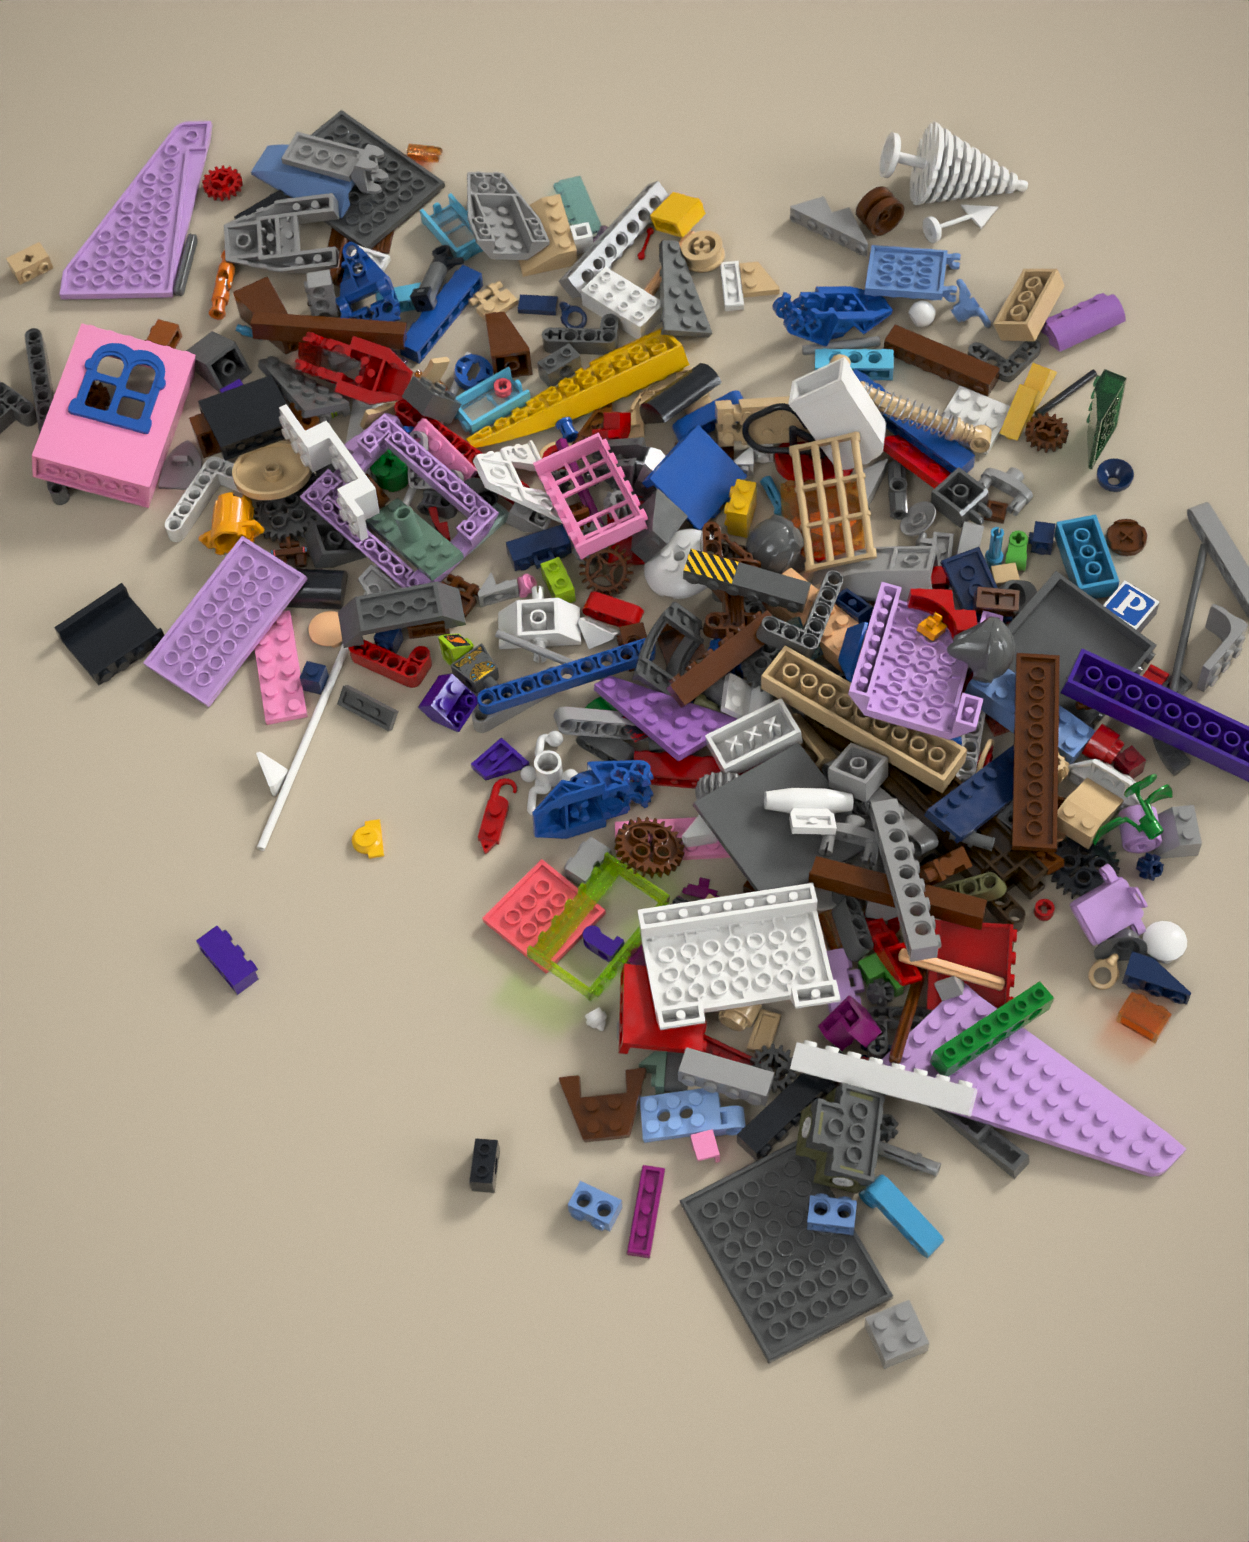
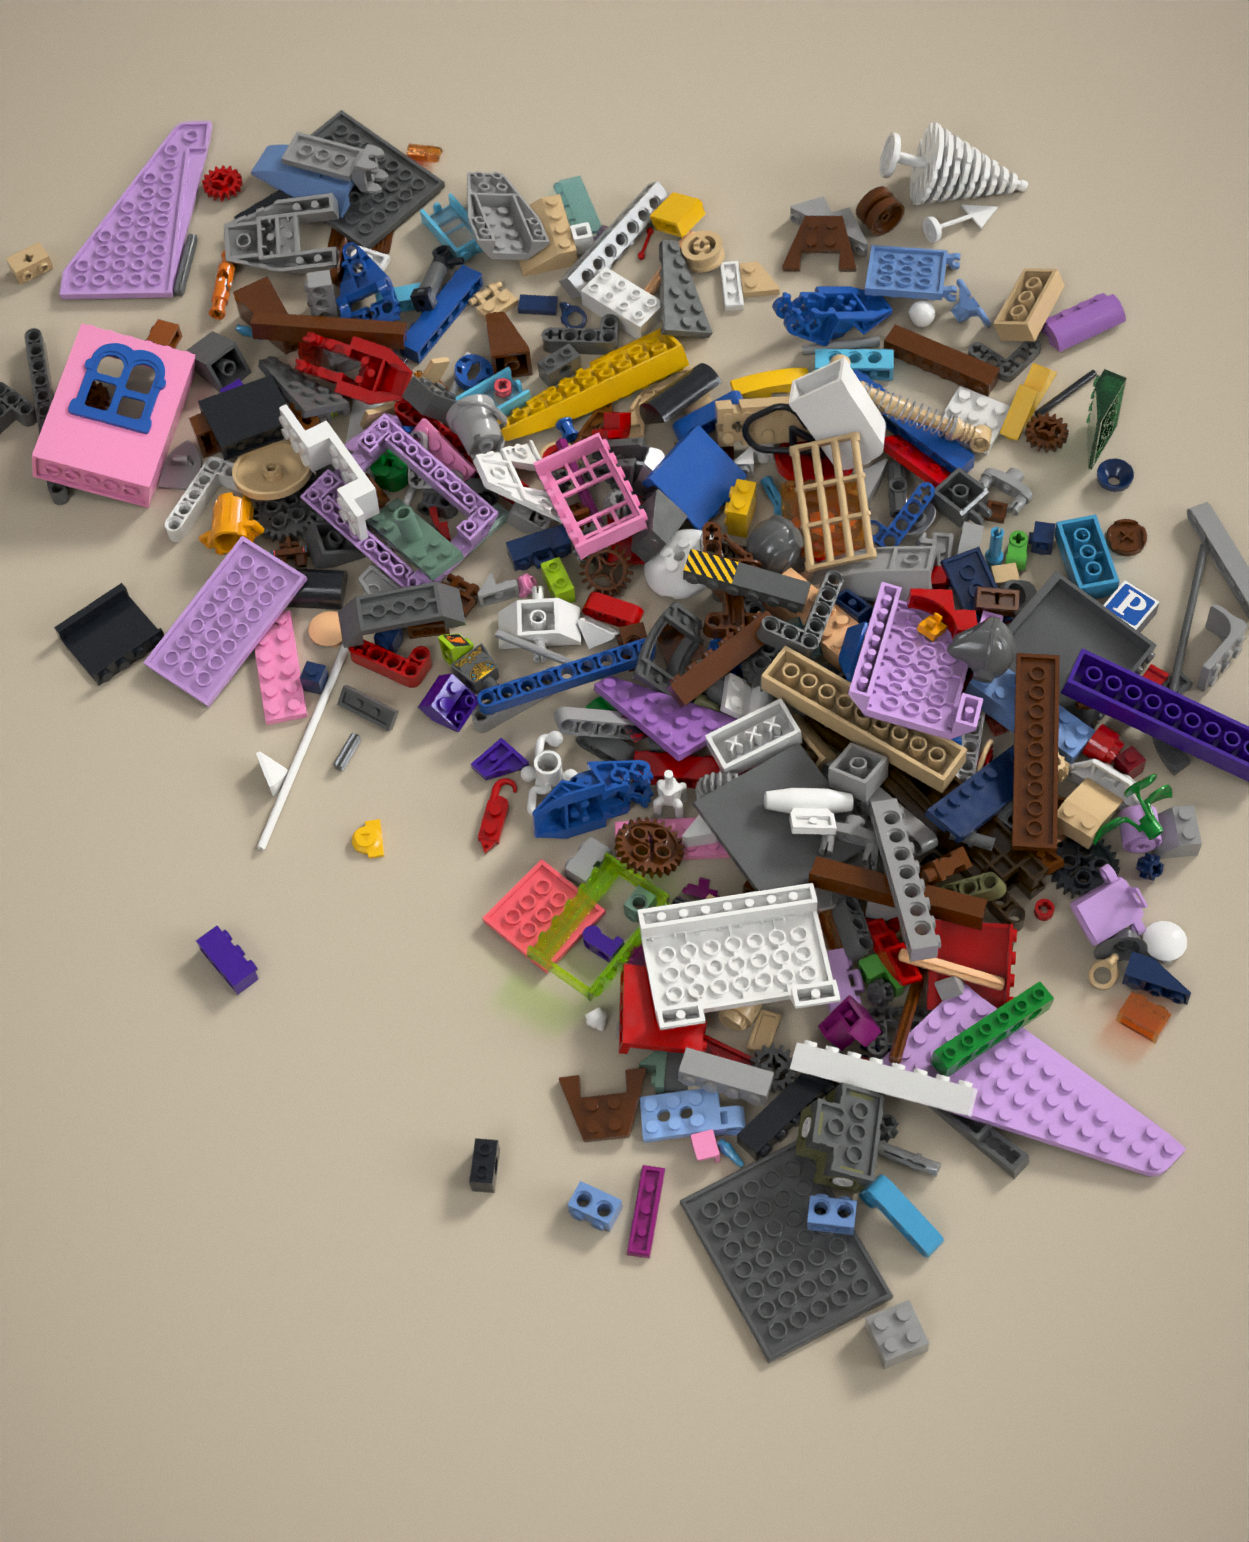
(347, 751): none -> axle
(477, 424): none -> light grey piece
(638, 897): none -> sand green brick
(670, 794): none -> white plant
(728, 1150): none -> dark azure piece
(765, 383): none -> yellow slope
(821, 235): none -> reddish brown wing
(904, 515): none -> blue beam

